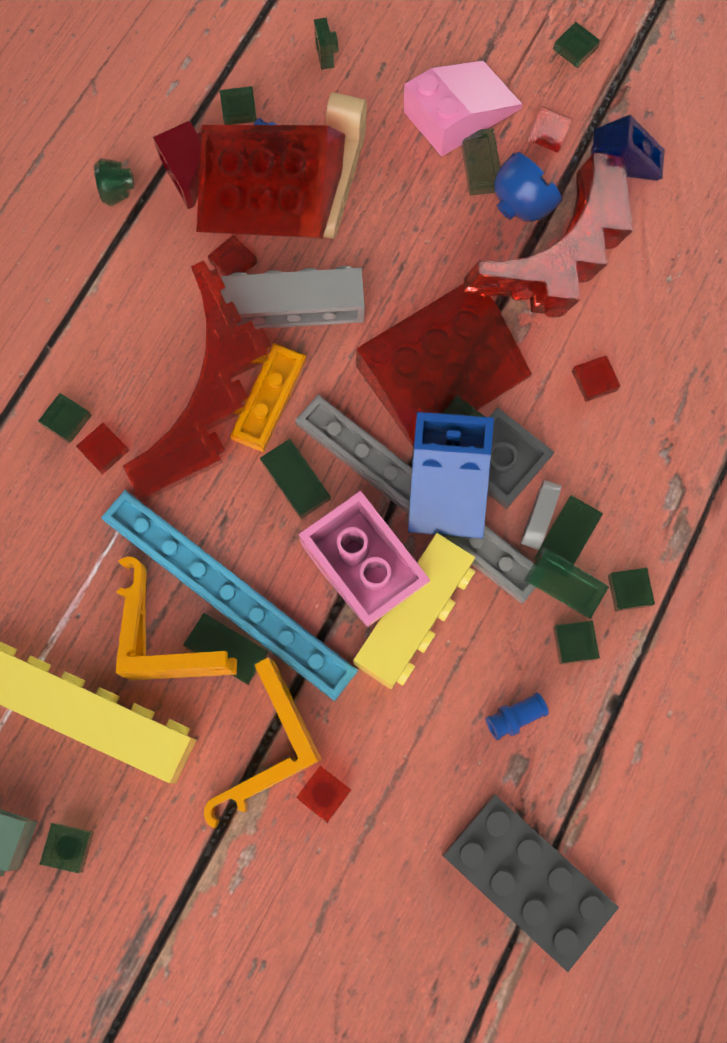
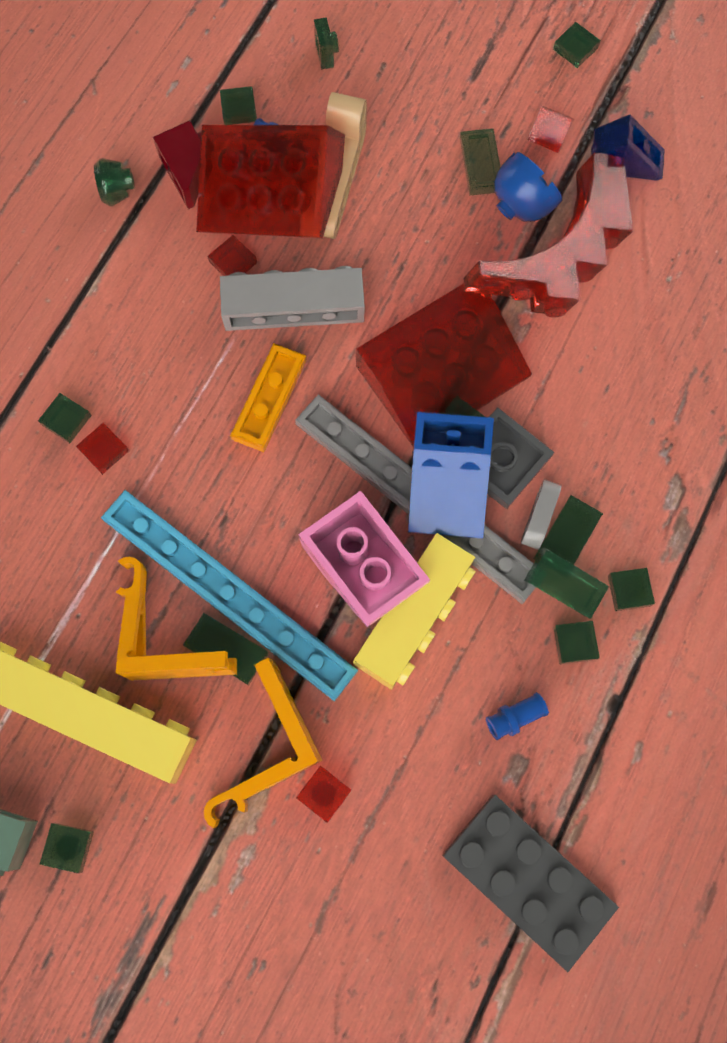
(229, 352): clear red arch -> none
(295, 478): clear green tile -> none
(457, 102): bright pink slope -> none
(596, 378): clear red tile -> none

